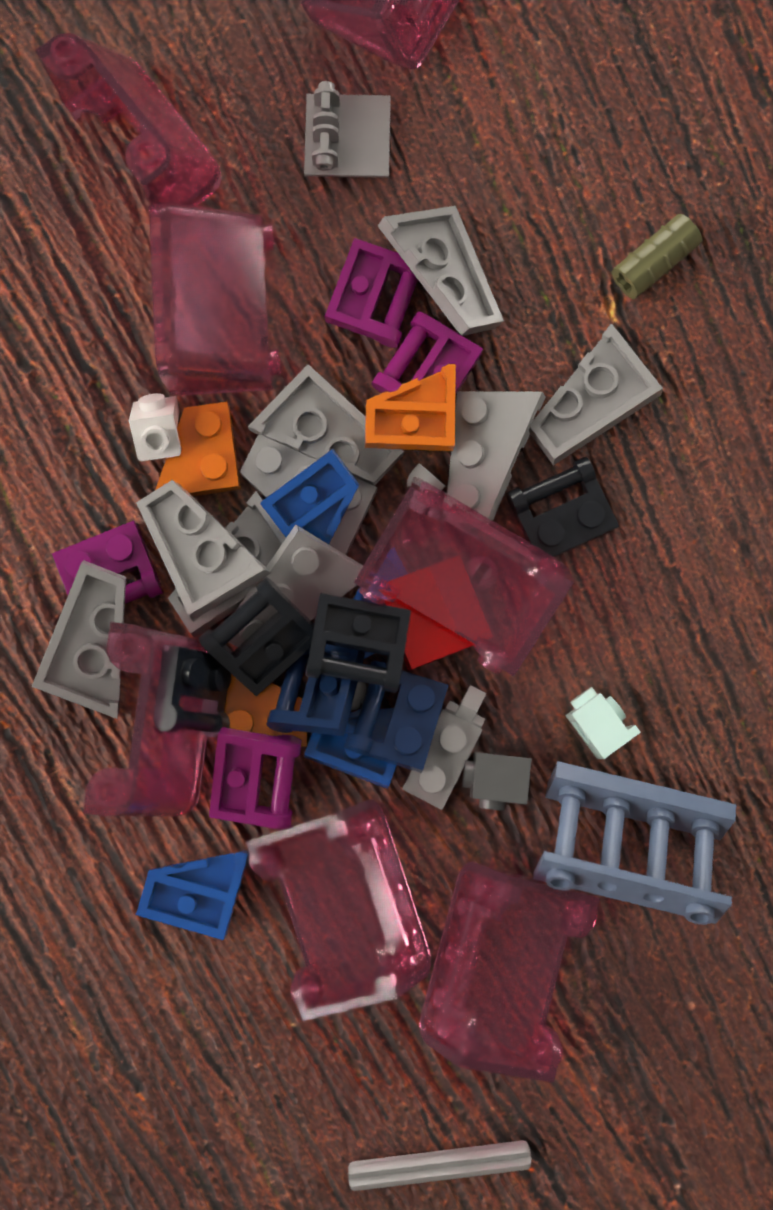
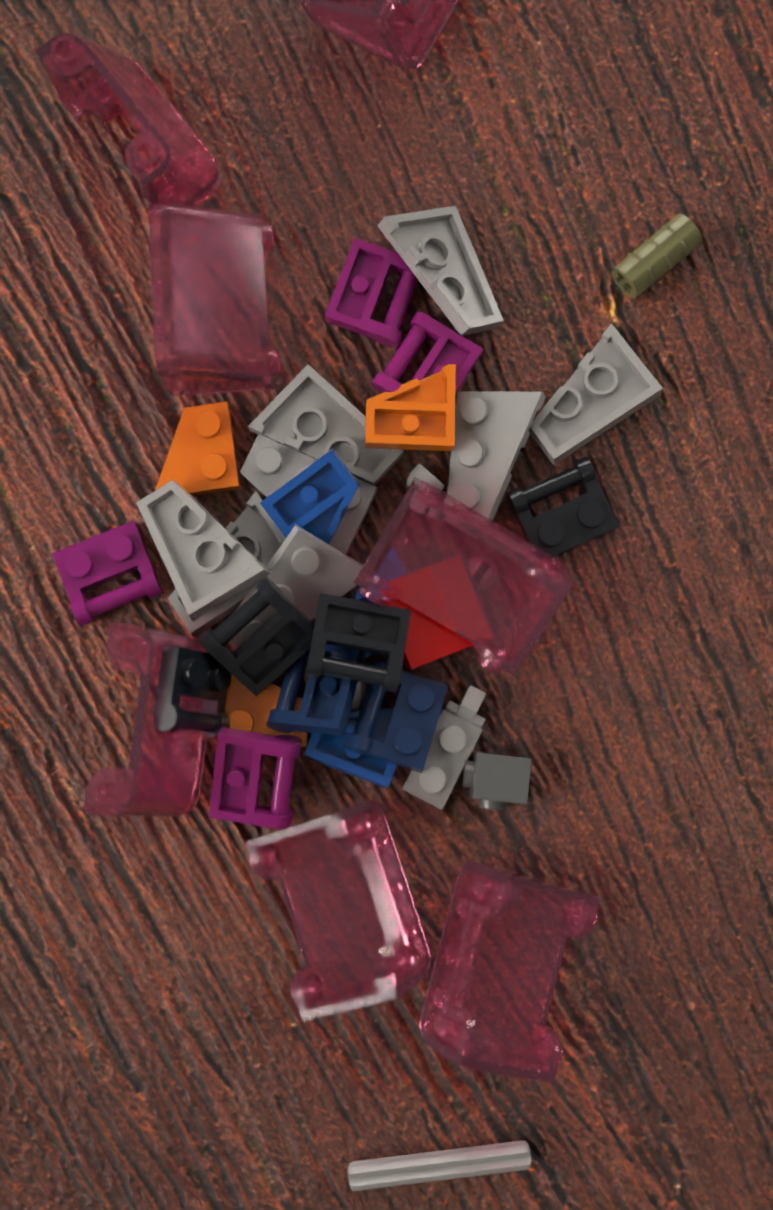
(77, 656): light grey wing -> none
(154, 427): white bracket -> none
(195, 893): blue wing -> none
(346, 134): light grey hinge -> none
(600, 723): light aqua brick -> none
(645, 802): sand blue fence -> none

